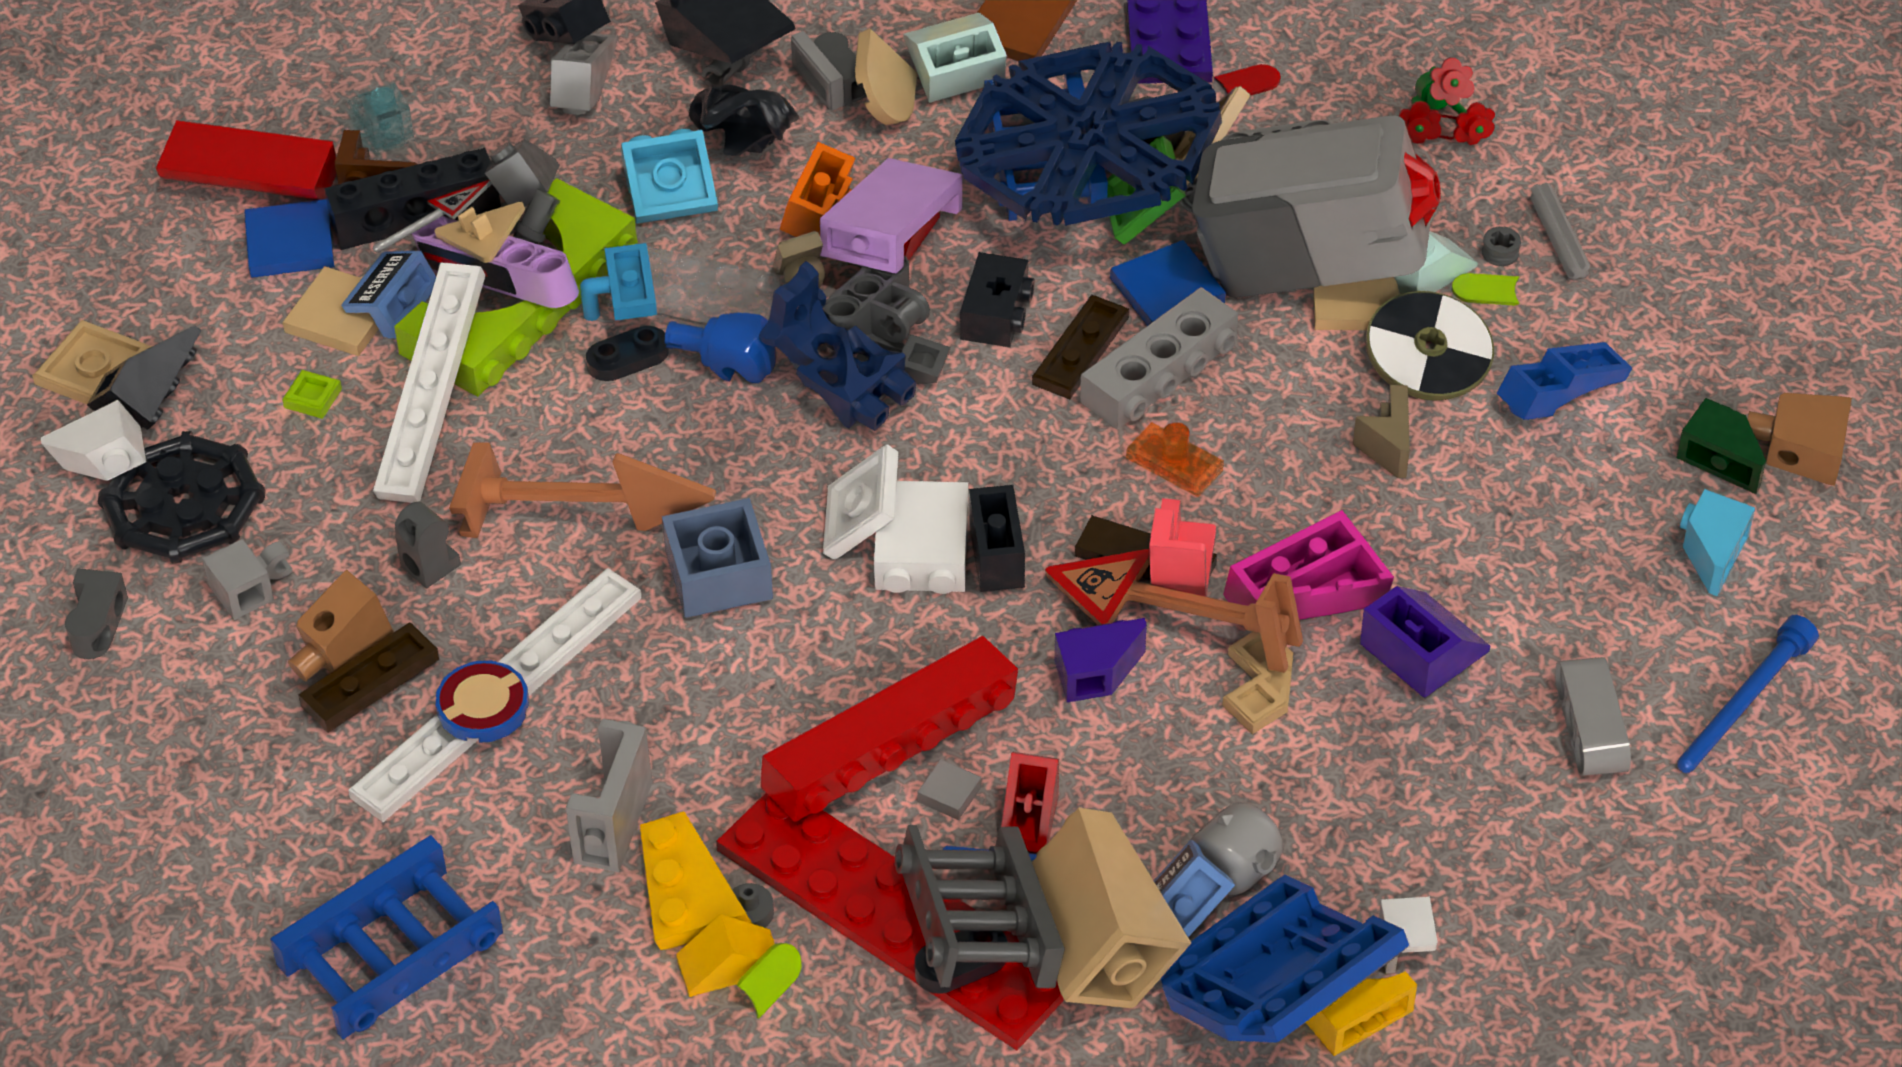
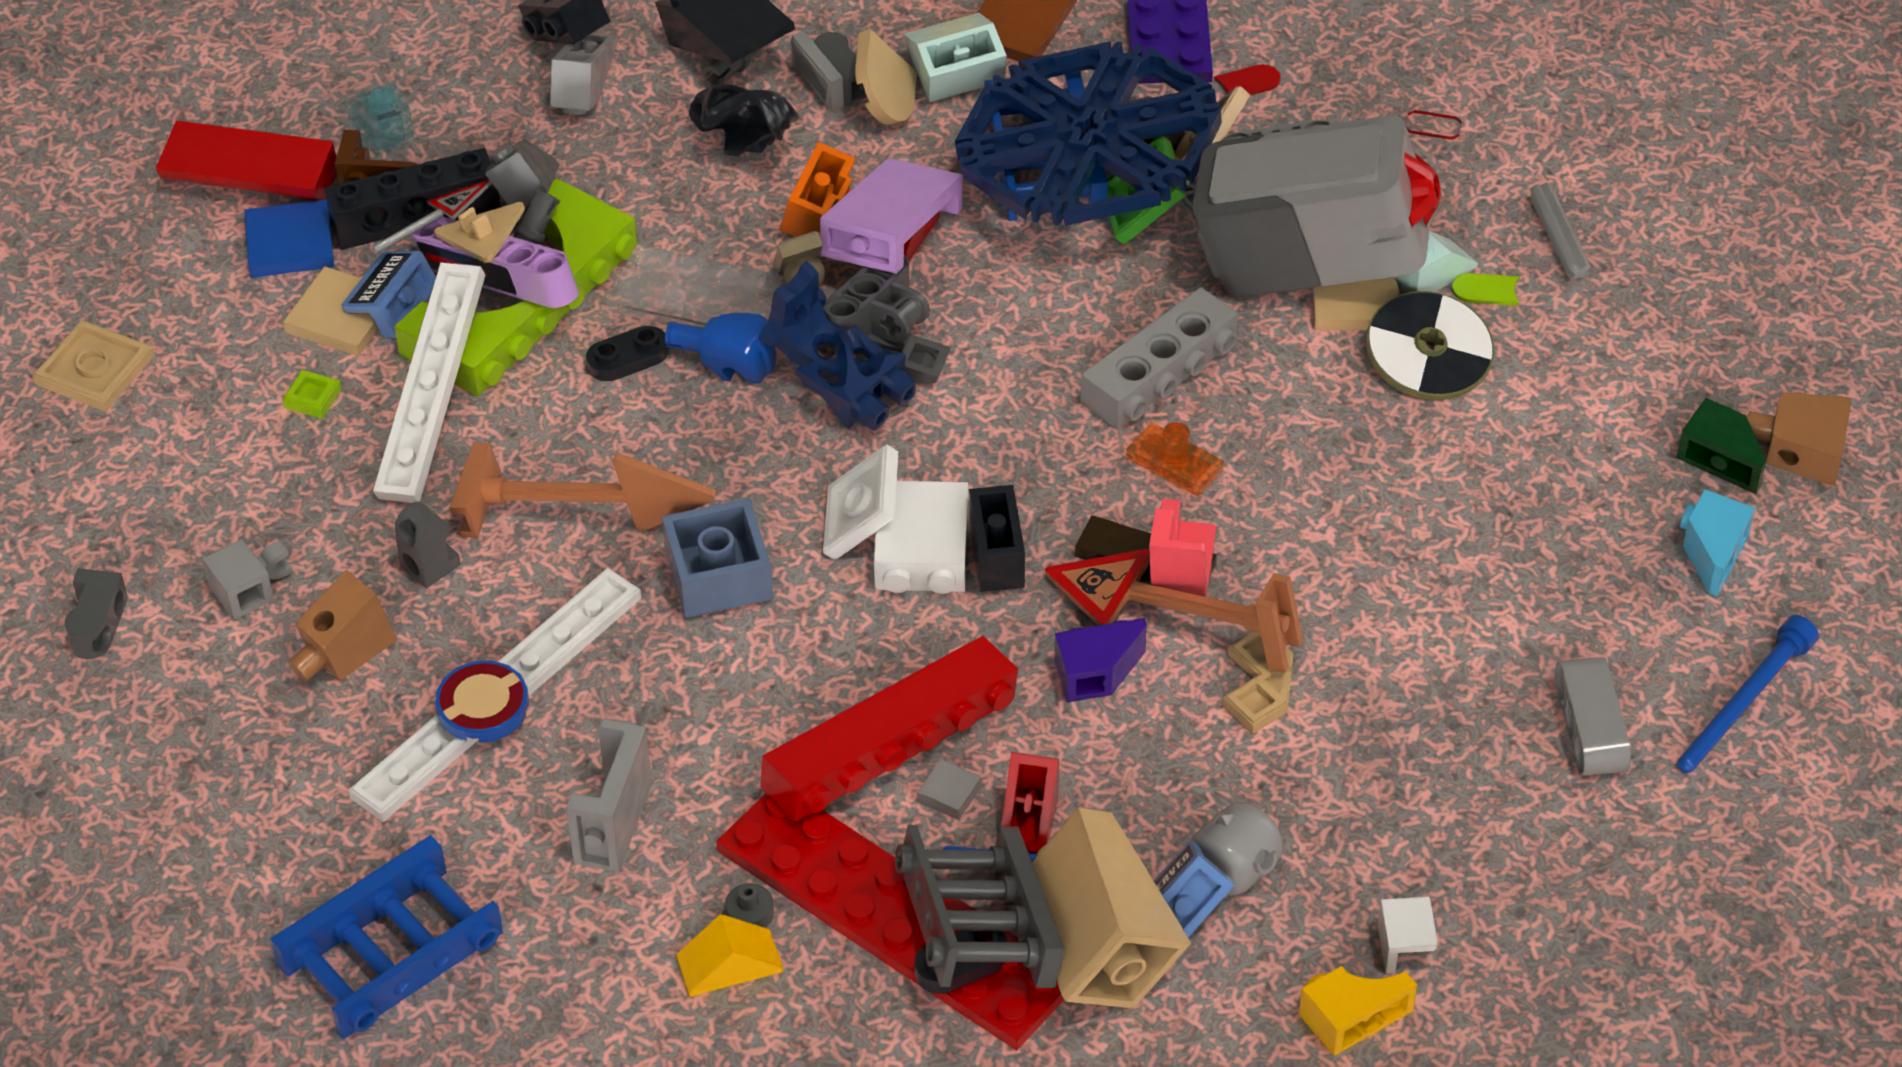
(98, 443): white slope -> none
(147, 378): black slope -> none
(178, 476): black plate -> none
(368, 677): dark brown plate -> none
(627, 281): dark azure plate -> none
(668, 175): medium azure plate -> none
(683, 882): yellow wing -> none
(771, 976): lime piece -> none
(996, 300): black brick -> none
(1080, 346): dark brown tile -> none
(1163, 280): blue tile -> none
(1276, 964): blue wedge -> none
(1328, 568): dark pink wedge -> none
(1387, 436): dark tan slope -> none
(1419, 639): dark purple slope -> none
(1443, 88): red plant -> none
(1503, 238): dark grey bush -> none
(1561, 376): blue slope -> none

